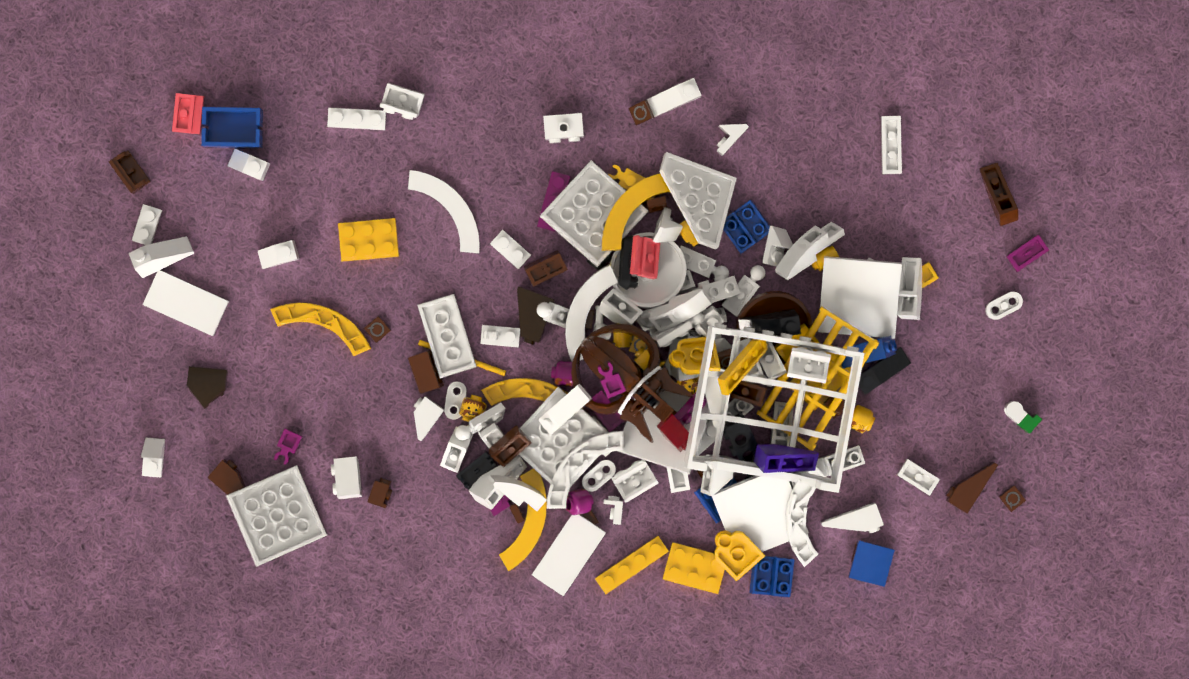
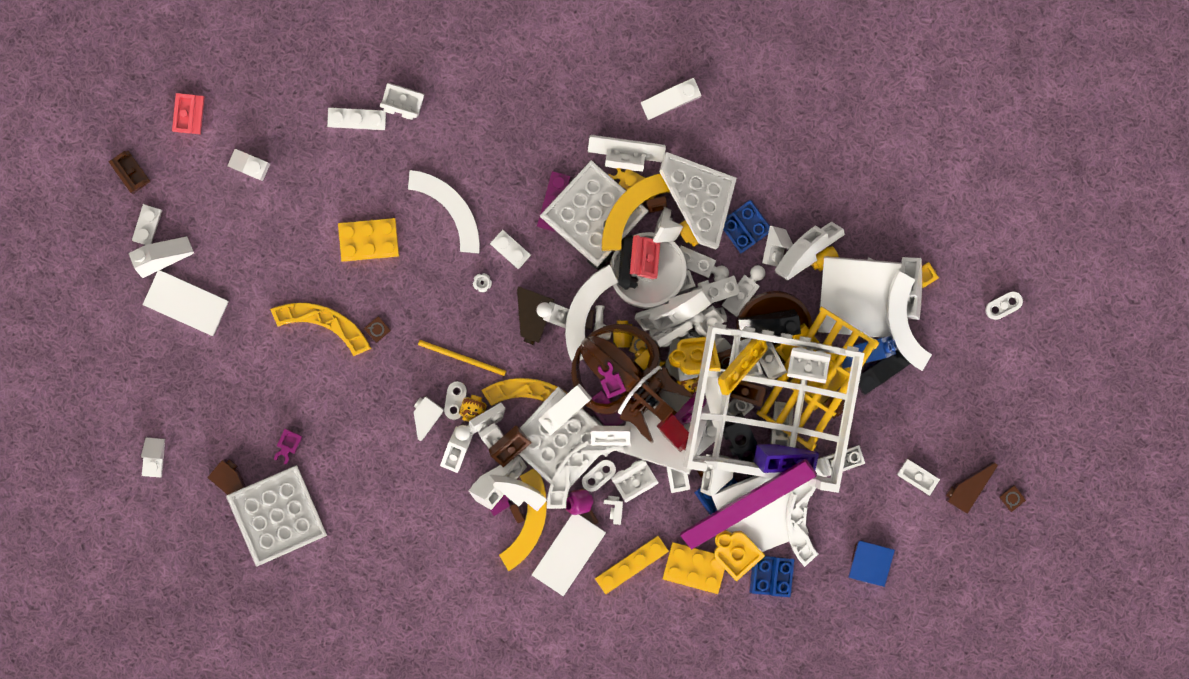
(206, 384): dark brown slope -> none
(232, 127): blue piece -> none
(278, 254): white slope -> none
(347, 478): white brick -> none
(380, 492): reddish brown brick -> none
(425, 372): reddish brown hinge -> none
(446, 336): white tile -> none
(476, 469): black hinge -> none
(487, 282): none -> white plate
(500, 336): white plate -> none
(545, 268): reddish brown hinge -> none
(562, 373): magenta head -> none
(563, 127): white brick -> none
(610, 435): none -> white plate
(619, 308): white slope -> none
(626, 153): none -> white bracket
(641, 112): reddish brown tile -> none
(734, 131): white slope -> none
(748, 504): none -> magenta tile
(860, 519): white slope -> none
(862, 419): yellow head -> none
(891, 145): white plate -> none
(898, 323): none -> white tile
(999, 194): reddish brown slope -> none
(1015, 412): leg -> none
(1027, 253): magenta plate -> none

